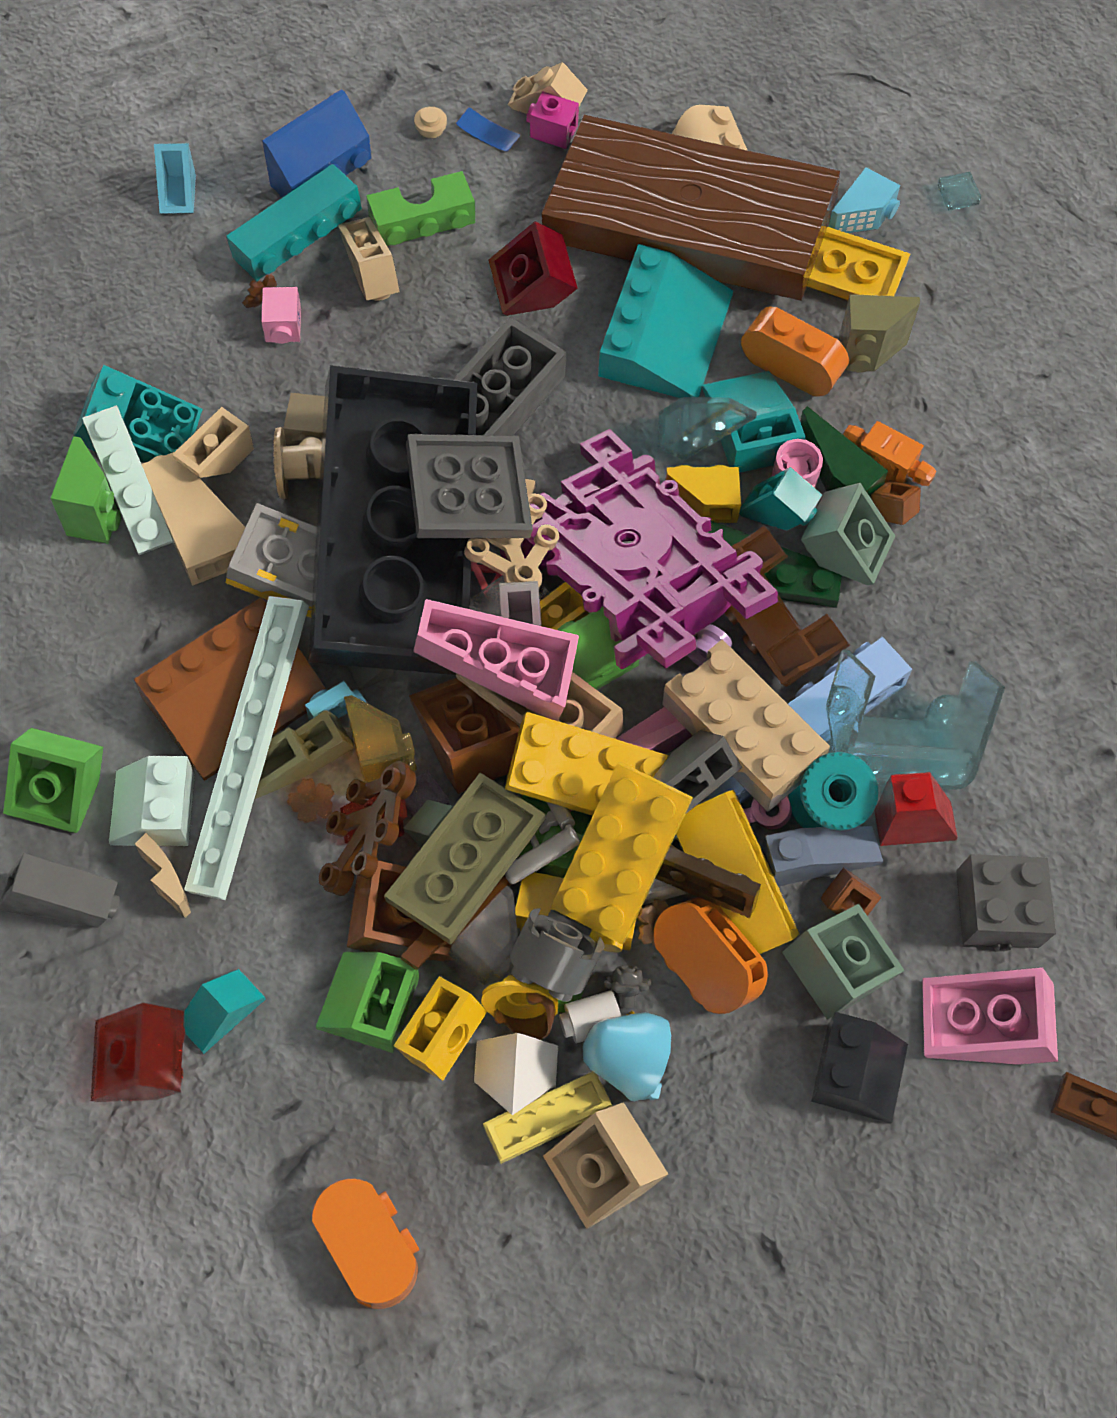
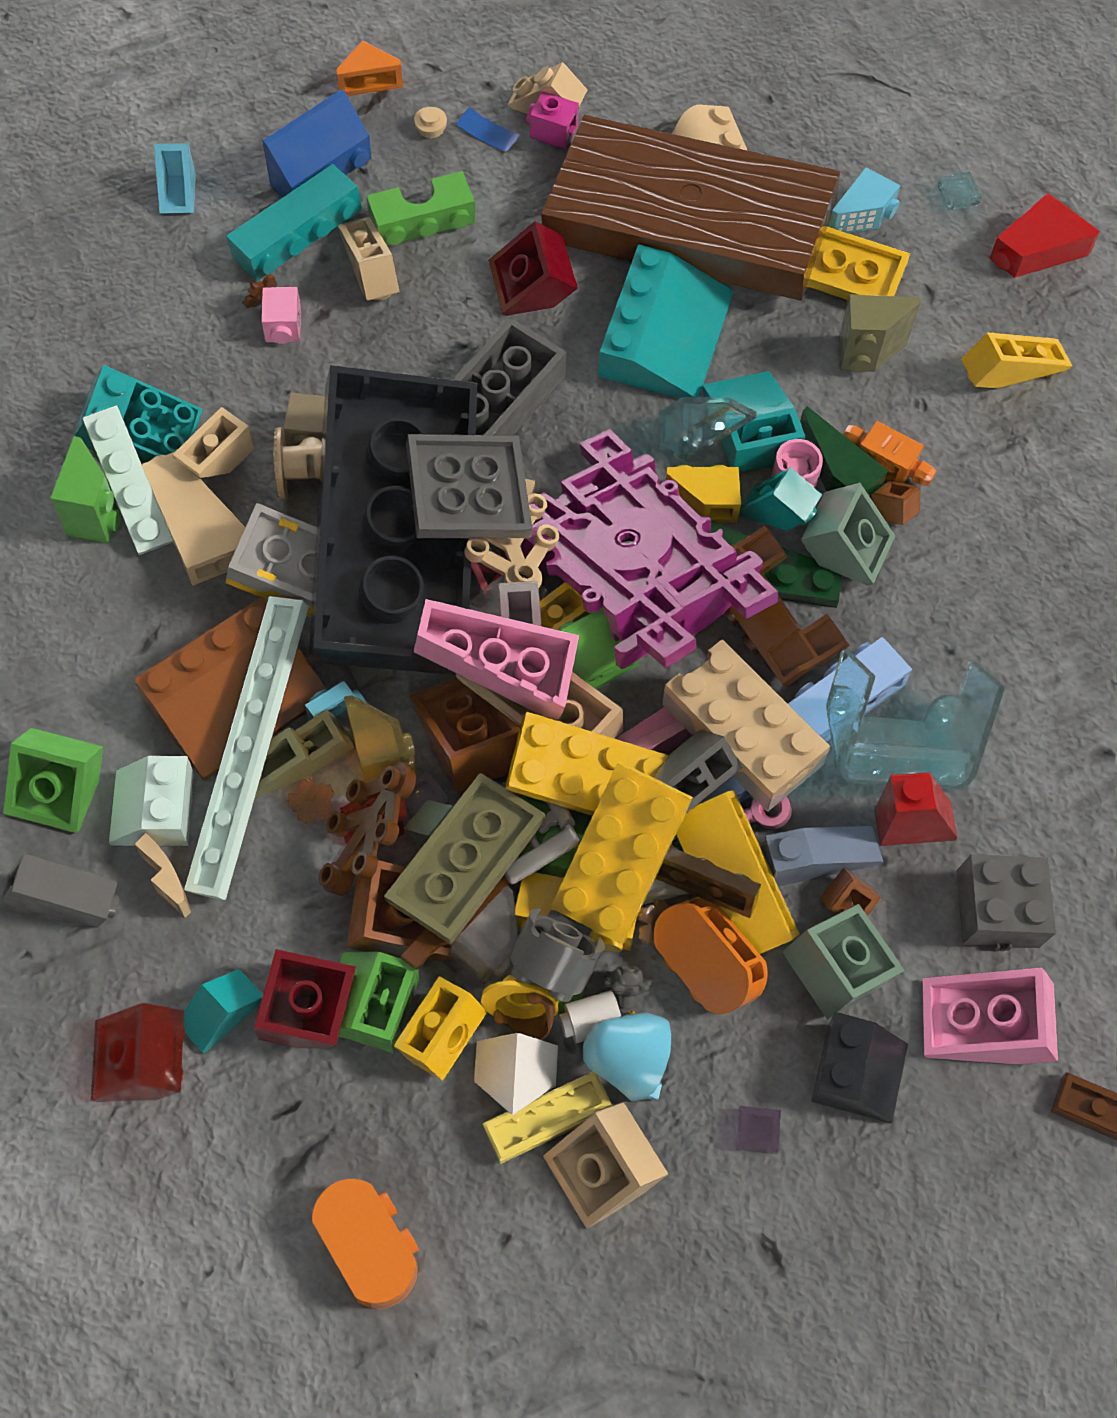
(304, 1001): none -> dark red slope
(369, 71): none -> orange slope
(707, 639): lavender wheel -> none
(758, 1129): none -> clear purple tile
(795, 351): orange brick -> none
(854, 791): teal hose -> none
(1012, 359): none -> yellow slope
(1043, 239): none -> red slope

